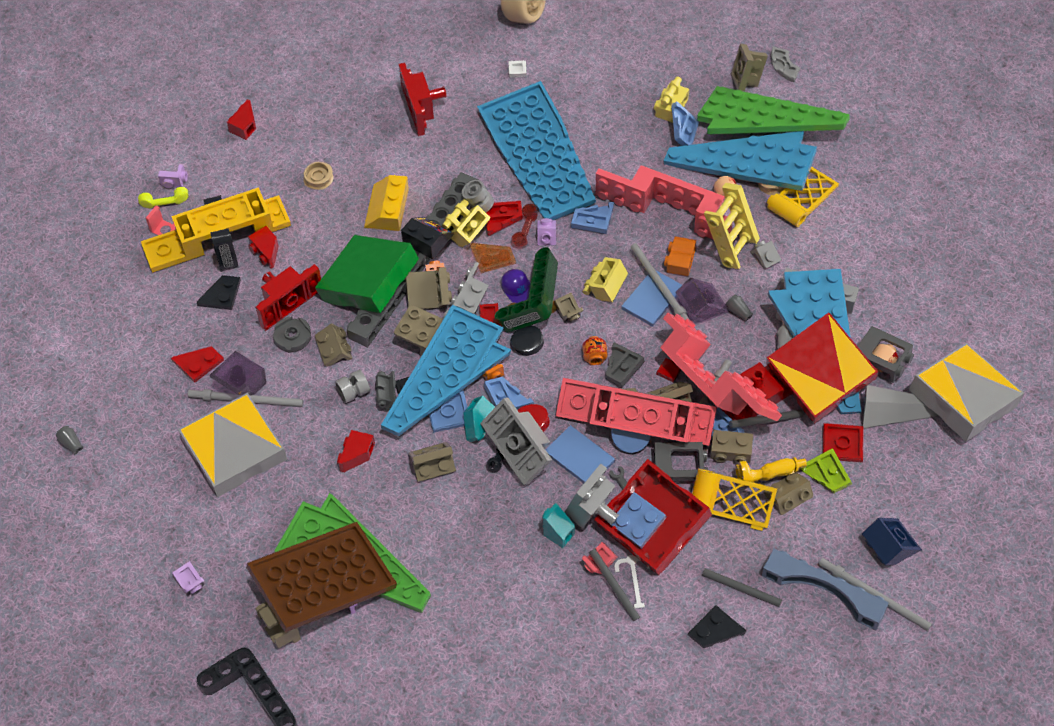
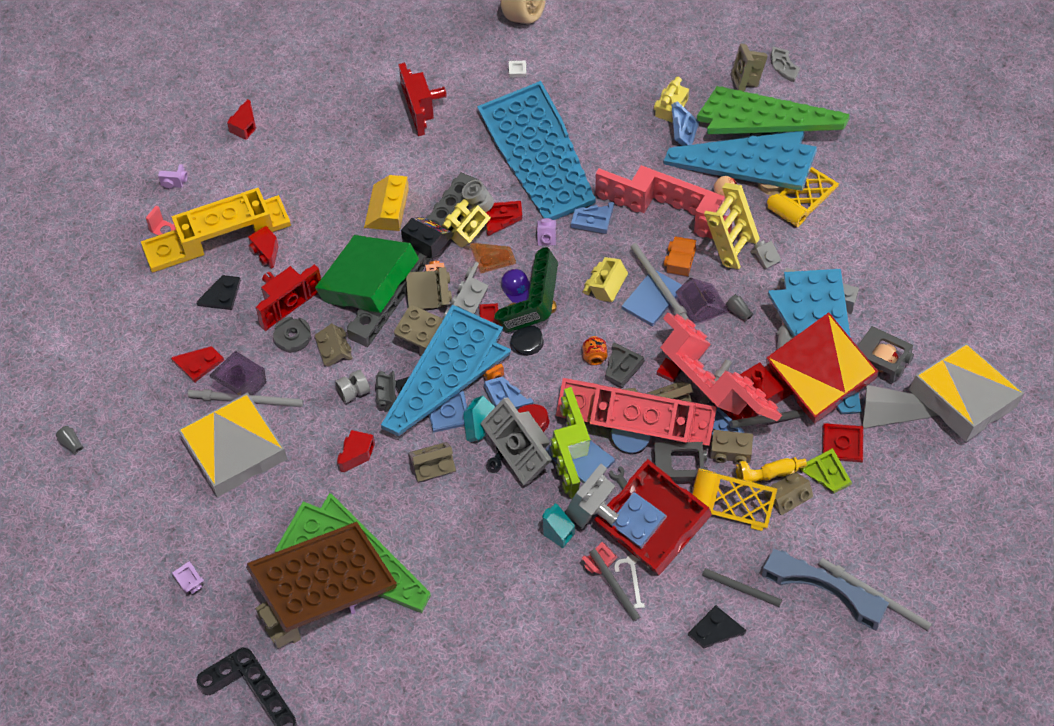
(147, 201): neon yellow bar -> none
(223, 243): black beam -> none
(318, 175): tan piece -> none
(530, 214): clear red bar -> none
(568, 307): dark tan bracket -> none
(570, 443): none -> lime bracket
(890, 541): dark blue slope -> none

